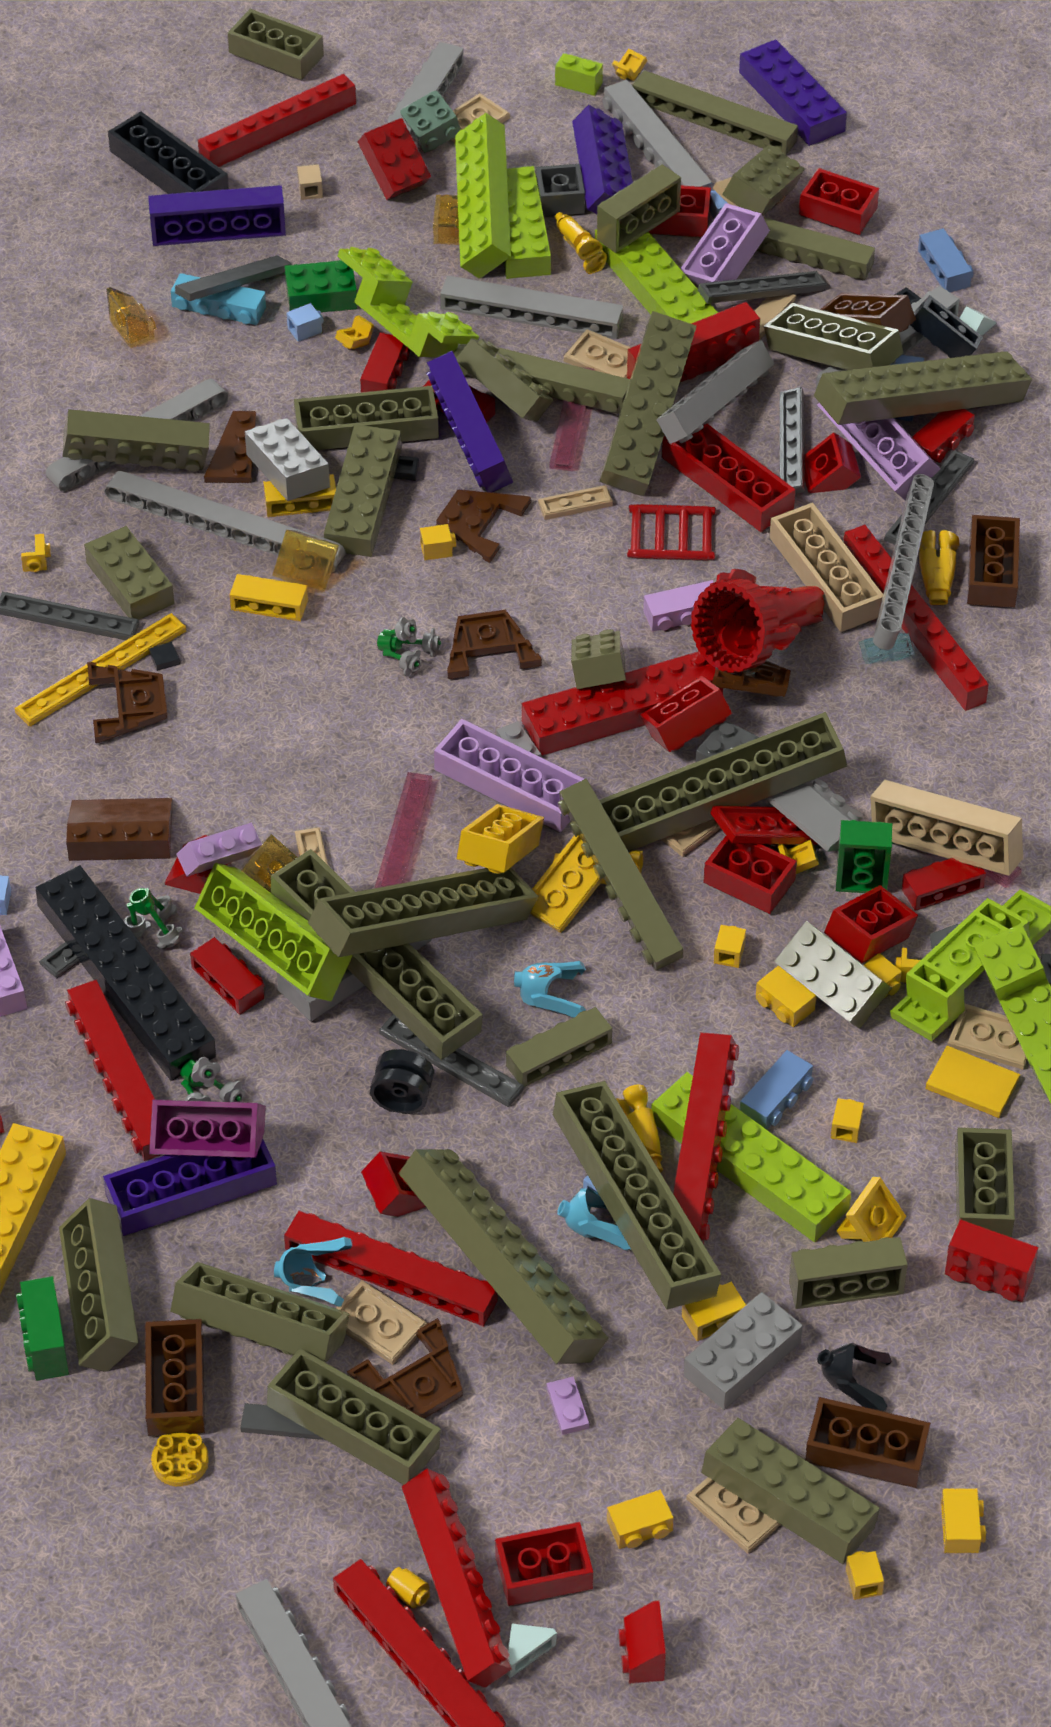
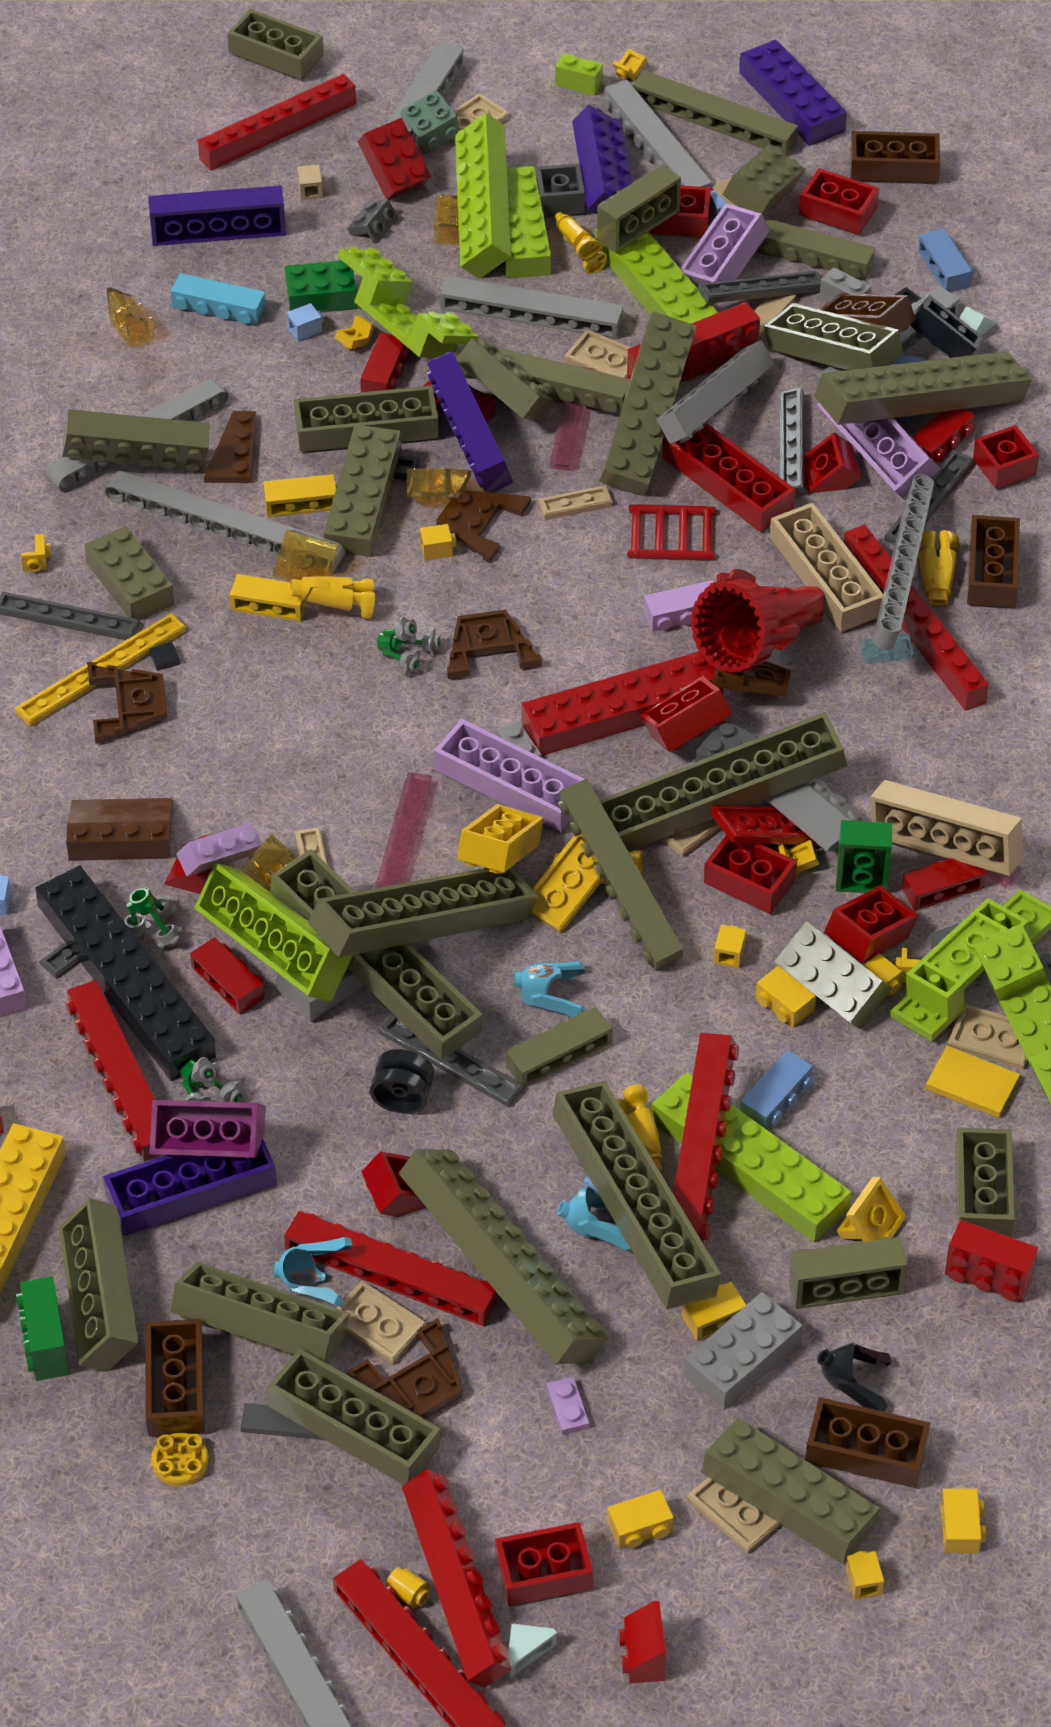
(164, 157): black brick -> none
(232, 278): dark grey tile -> none
(287, 459): light grey brick -> none
(336, 592): none -> yellow piece
(373, 219): none -> dark grey bracket
(436, 483): none -> clear yellow slope
(598, 659): olive brick -> none
(839, 282): none -> light grey brick
(847, 1120): yellow brick -> none
(895, 156): none -> reddish brown brick
(1005, 456): none -> red brick

